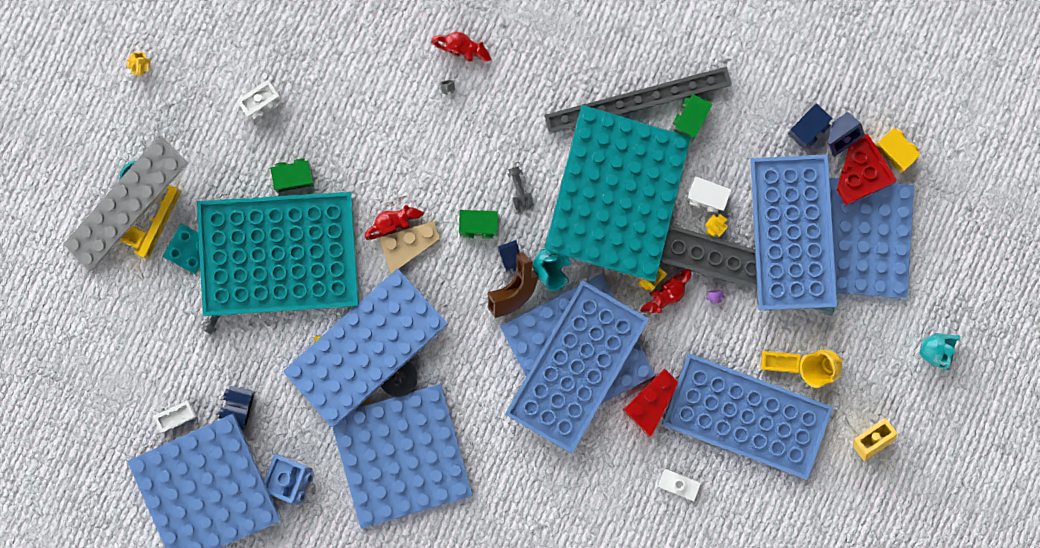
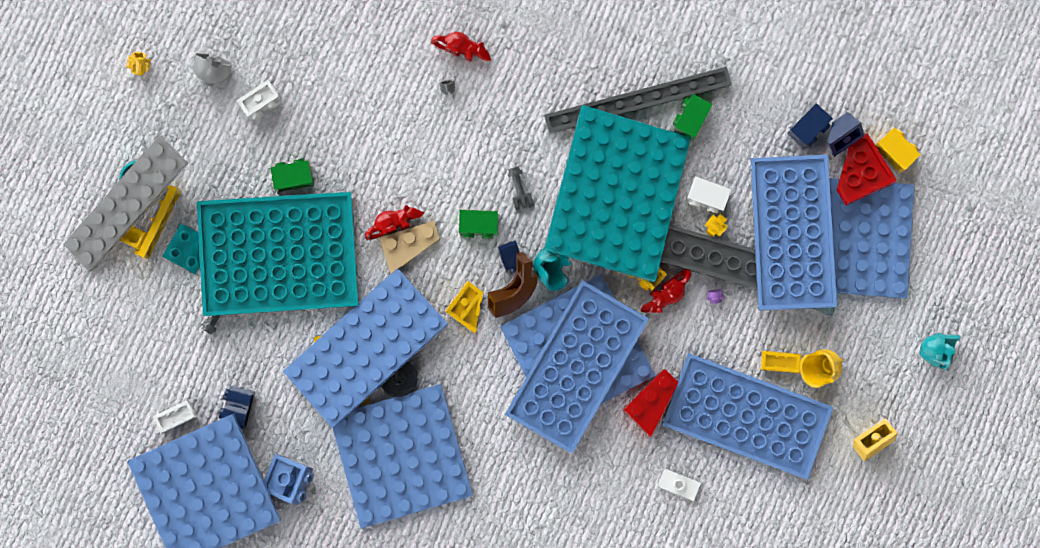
(211, 69): none -> light grey cylinder
(466, 306): none -> yellow wing

